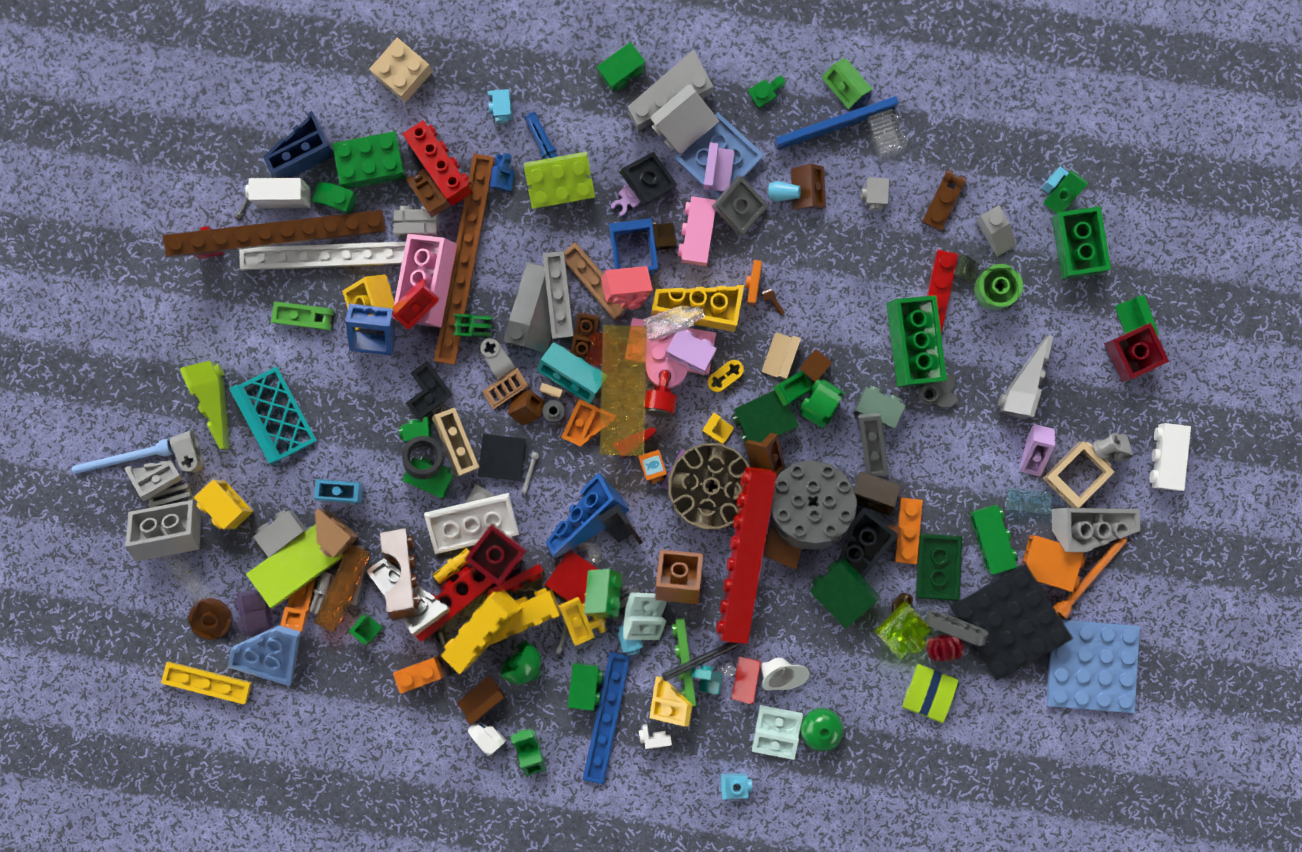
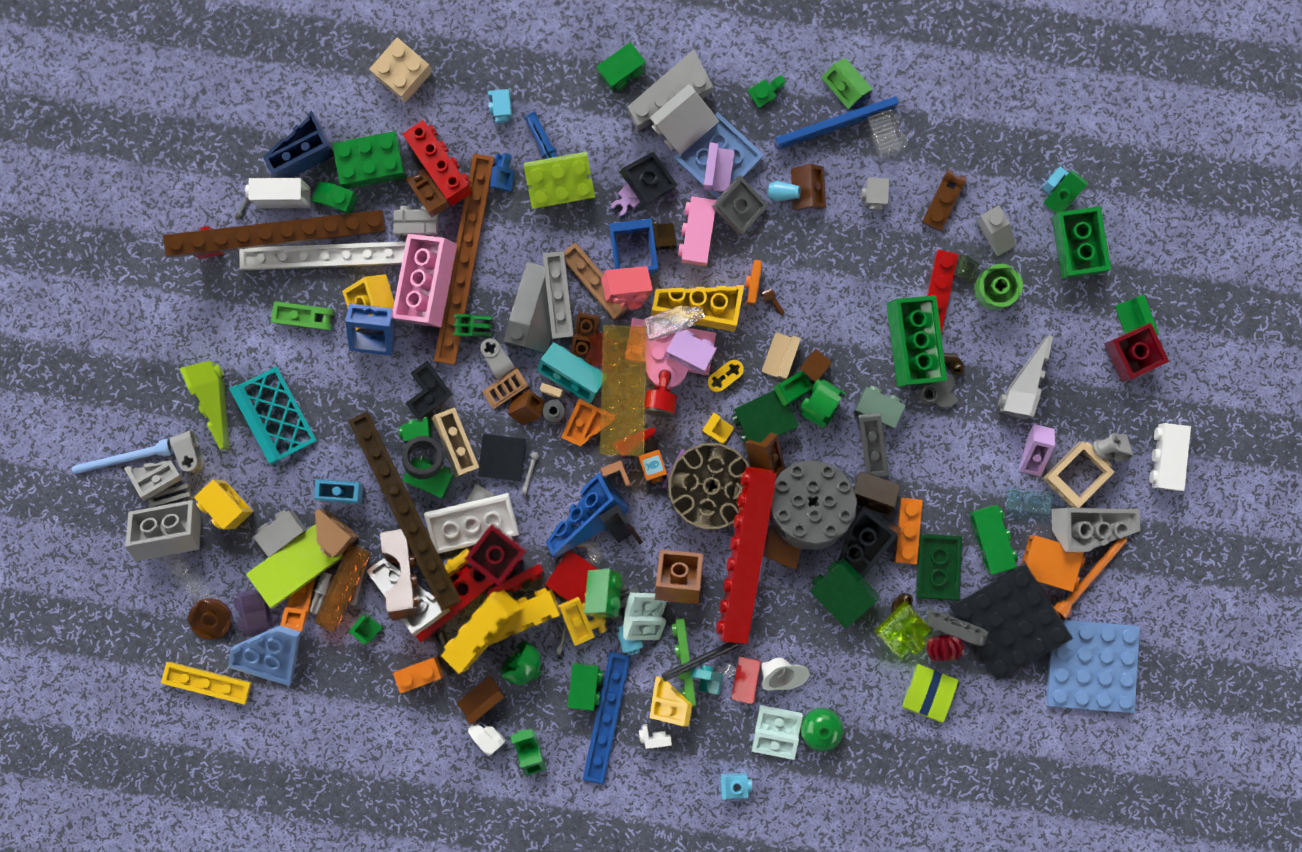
(405, 511): none -> dark brown plate
(414, 304): red panel -> none
(615, 468): none -> nougat panel
(954, 363): none -> dark brown arm

